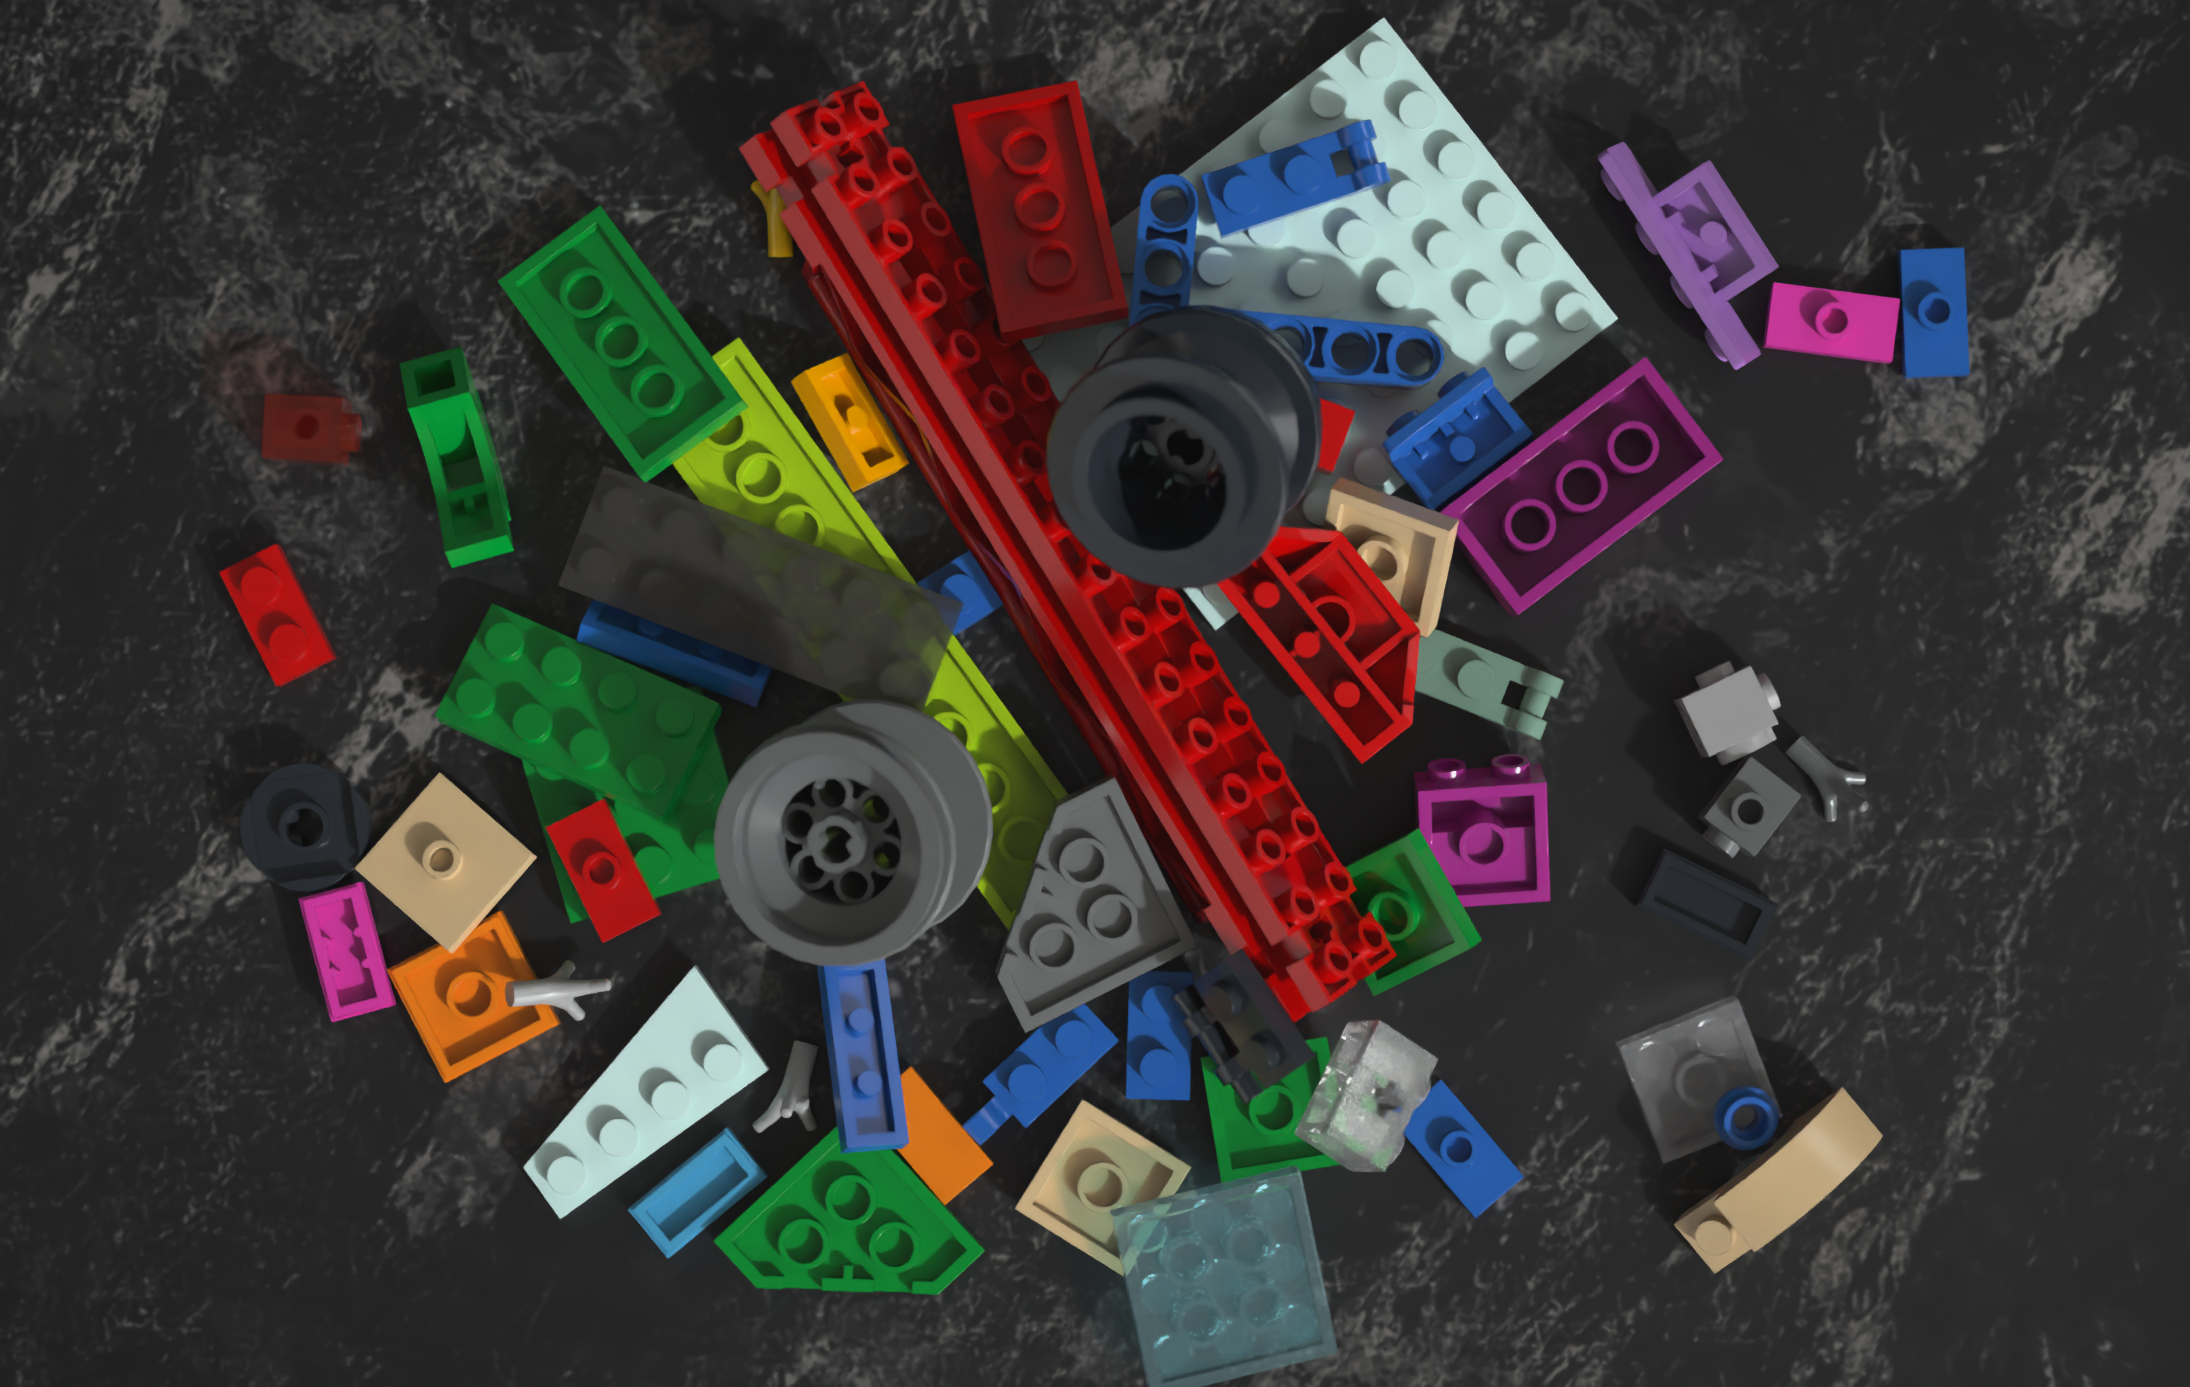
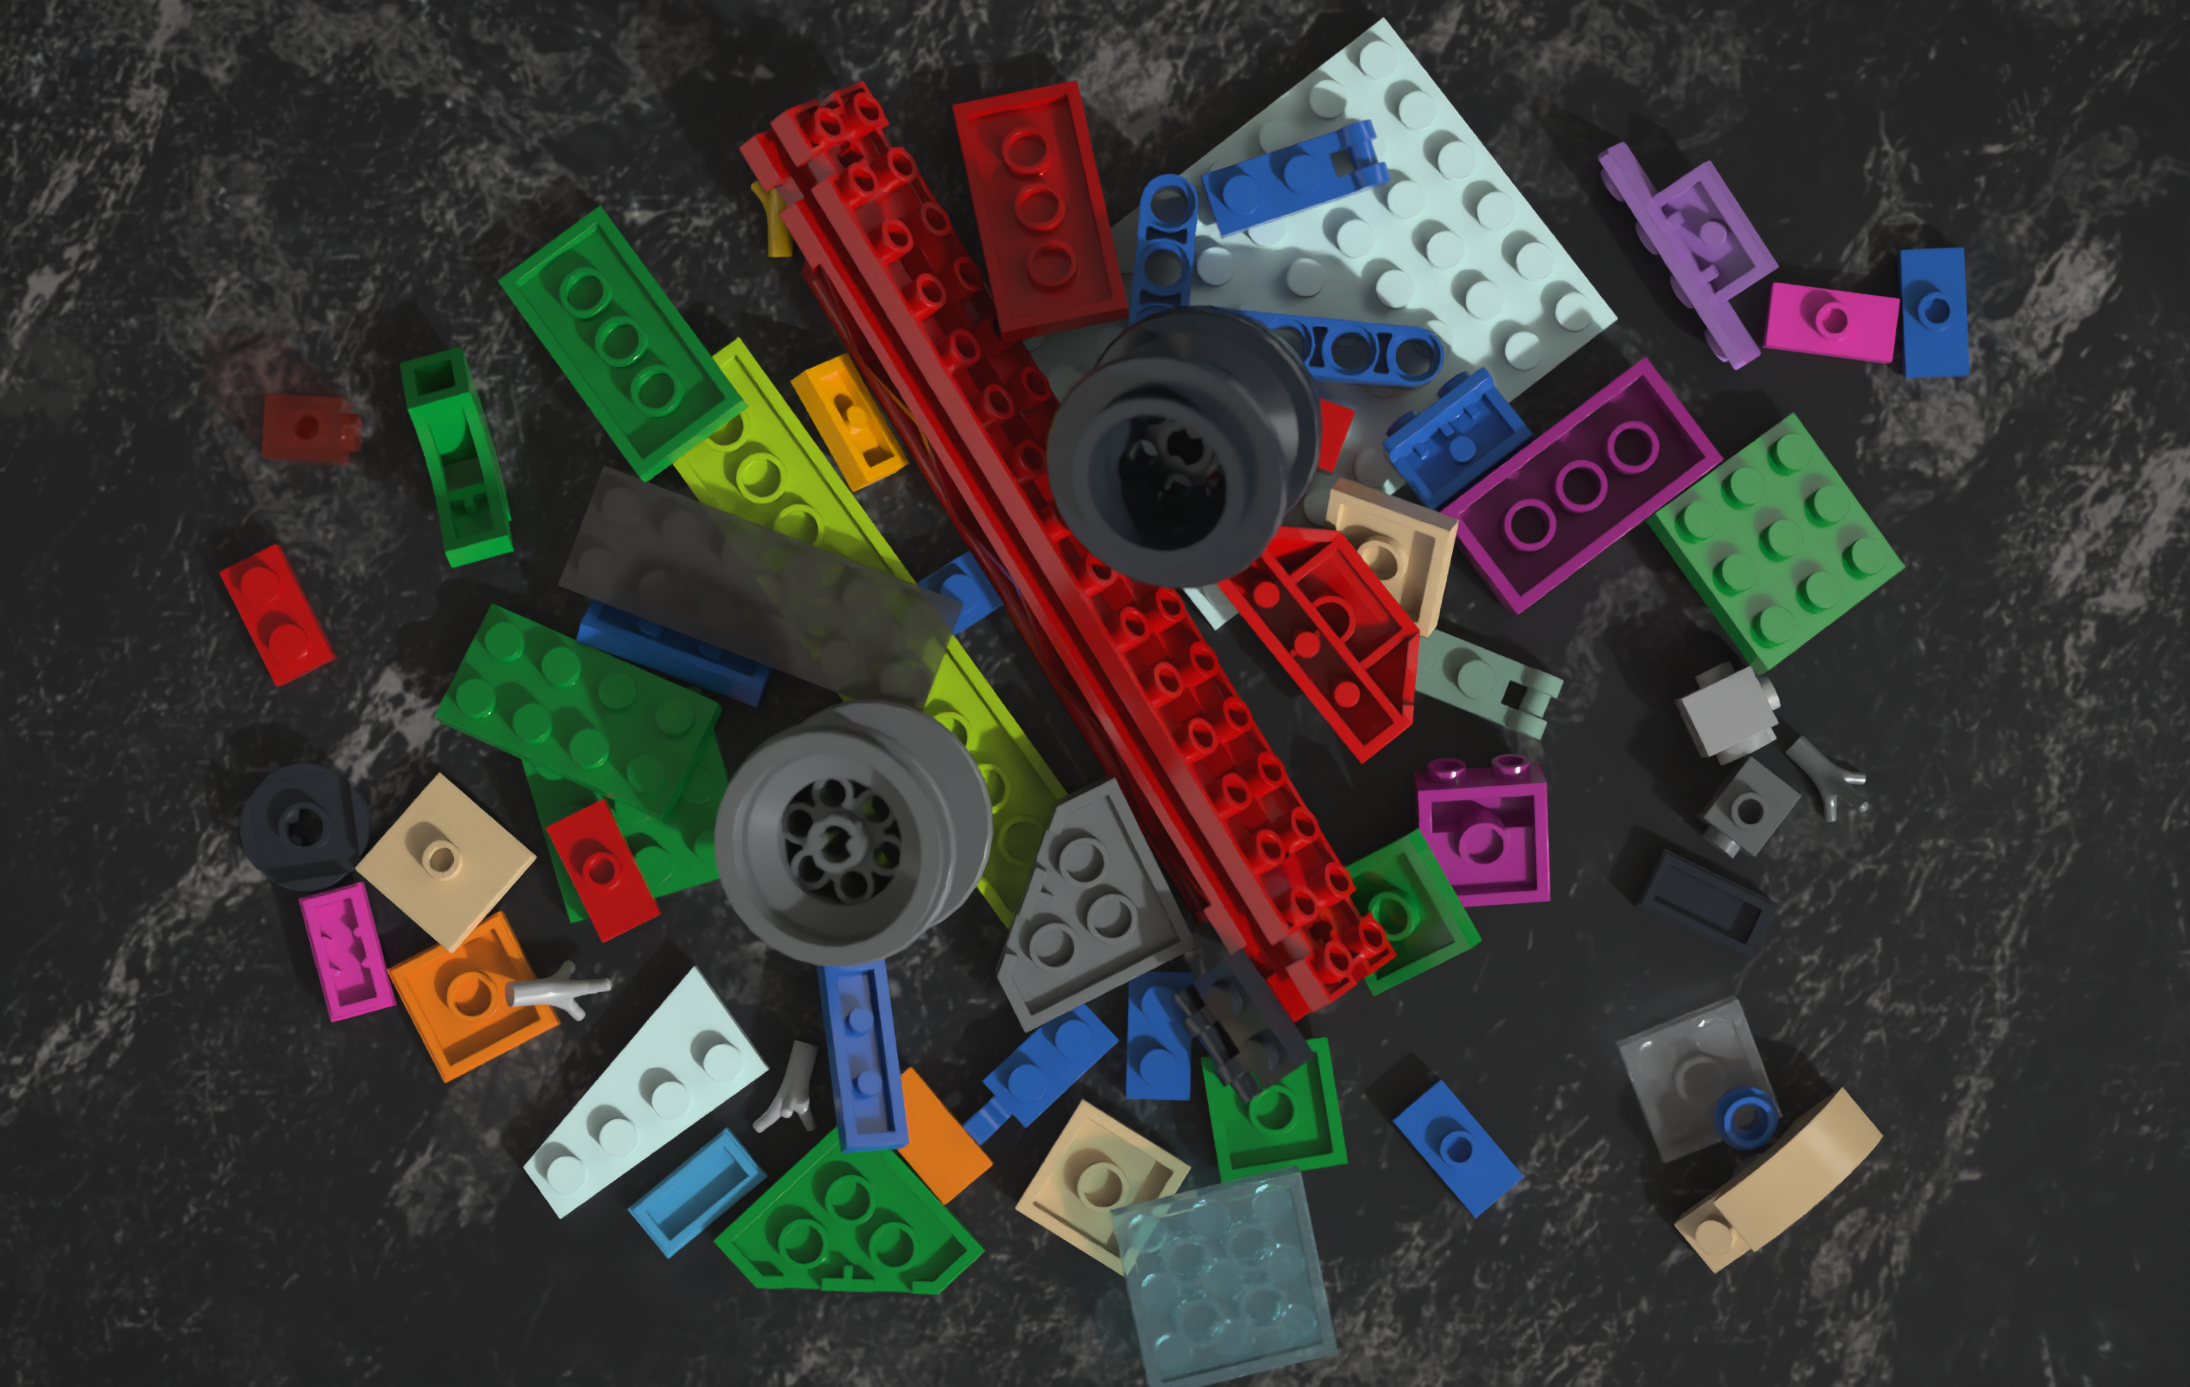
(1367, 1097): clear brick -> none
(1775, 544): none -> green plate

